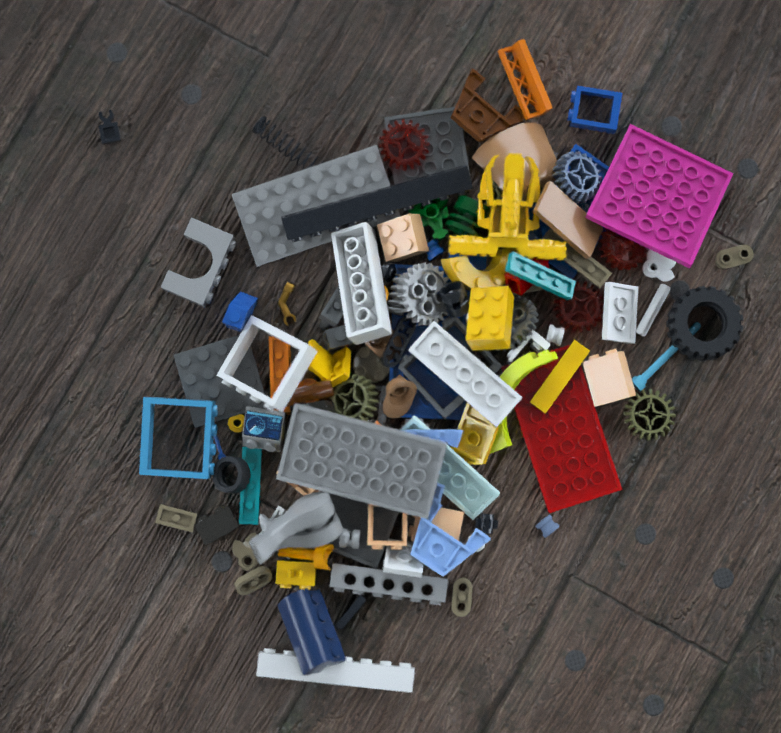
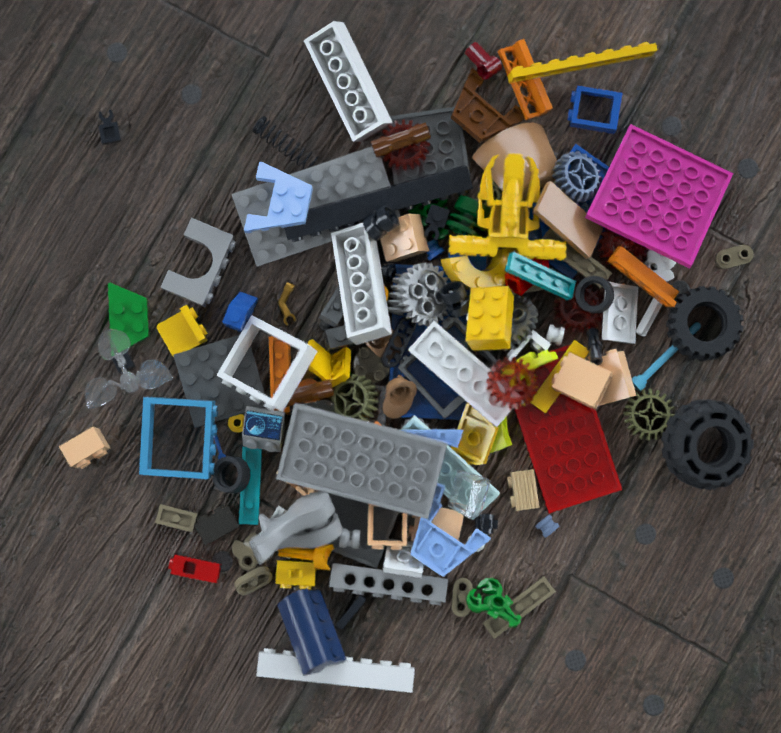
(85, 447): none -> light nougat brick
(113, 344): none -> clear plant
(127, 362): none -> black piece
(128, 313): none -> green wing
(182, 331): none -> yellow bracket
(195, 568): none -> red brick
(288, 201): none -> light blue wing
(348, 81): none -> white brick
(379, 224): none -> black wheel
(399, 140): none -> reddish brown axle
(436, 219): none -> black plate
(477, 495): none -> clear tile
(486, 65): none -> dark red piece
(494, 604): none -> green animal
(505, 380): none -> clear red gear
(522, 605): none -> dark tan plate
(524, 490): none -> tan brick
(580, 290): none -> black tyre
(581, 380): none -> light nougat brick
(588, 61): none -> yellow plate
(594, 346): none -> black pin
(643, 277): none -> orange fence
(682, 437): none -> black tyre

